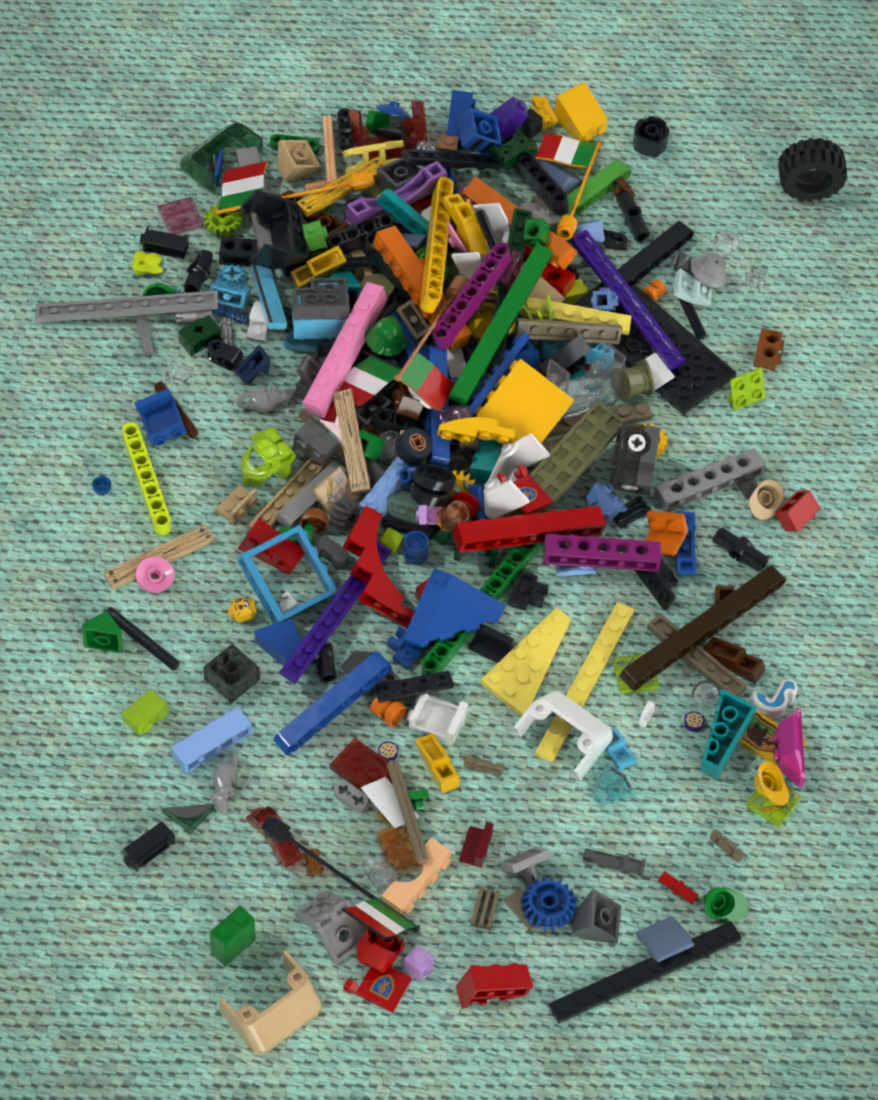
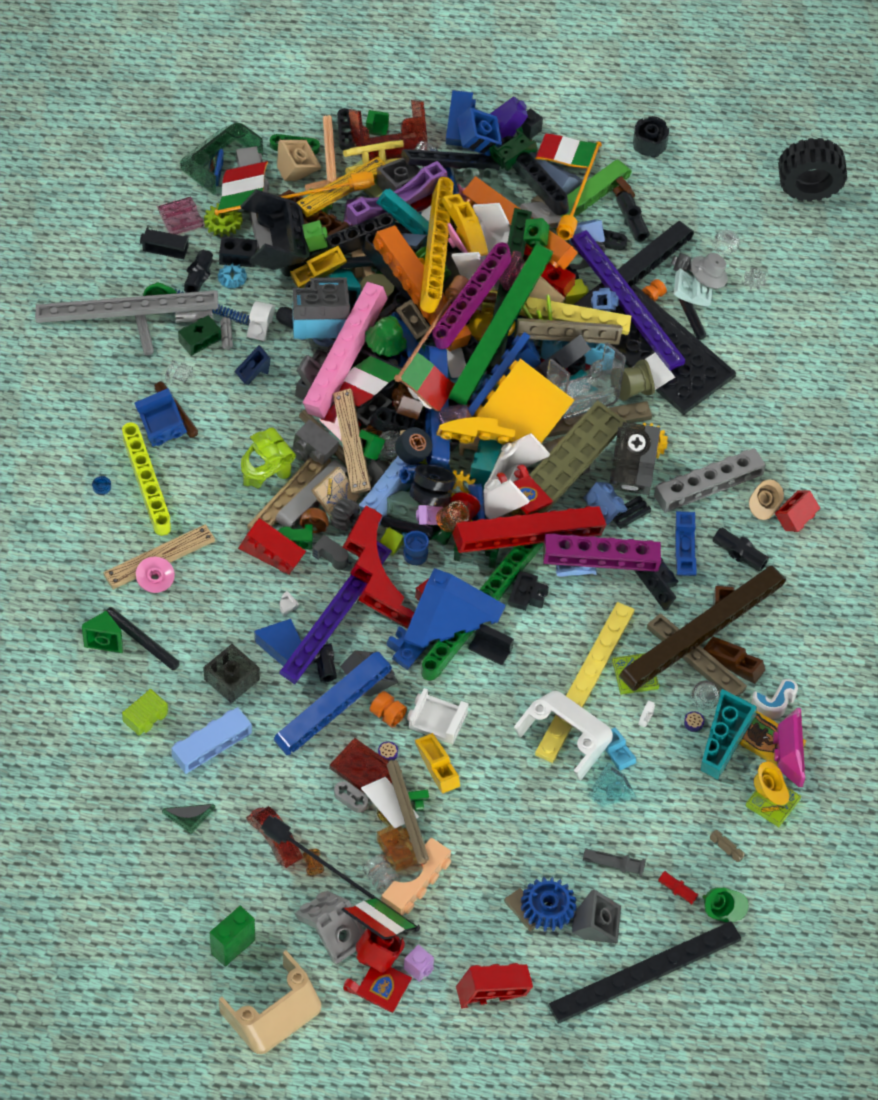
(146, 263): neon yellow plate -> none
(148, 846): black window -> none
(224, 780): light grey animal -> none
(225, 356): black piece -> none
(231, 293): medium azure brick -> none
(237, 504): tan bracket -> none
(242, 609): yellow head -> none
(261, 588): dark azure window -> none
(266, 400): light grey animal -> none
(268, 297): medium azure tile -> none
(308, 344): medium azure plate -> none
(391, 132): black tile -> none
(393, 109): blue dish -> none
(413, 686): black bracket -> none
(448, 144): medium nougat brick -> none
(461, 460): dark grey hair -> none
(476, 845): dark red panel -> none
(483, 765): dark tan axle -> none
(486, 229): black axle -> none
(488, 893): dark tan tile -> none
(522, 670): light yellow wing -> none
(525, 861): light grey tile -> none
(543, 108): yellow hinge -> none
(580, 113): yellow slope -> none
(664, 939): sand blue slope -> none
(668, 529): orange bracket -> none
(747, 389): lime hinge -> none
(747, 487): dark grey slope -> none
(768, 349): dark orange brick -> none

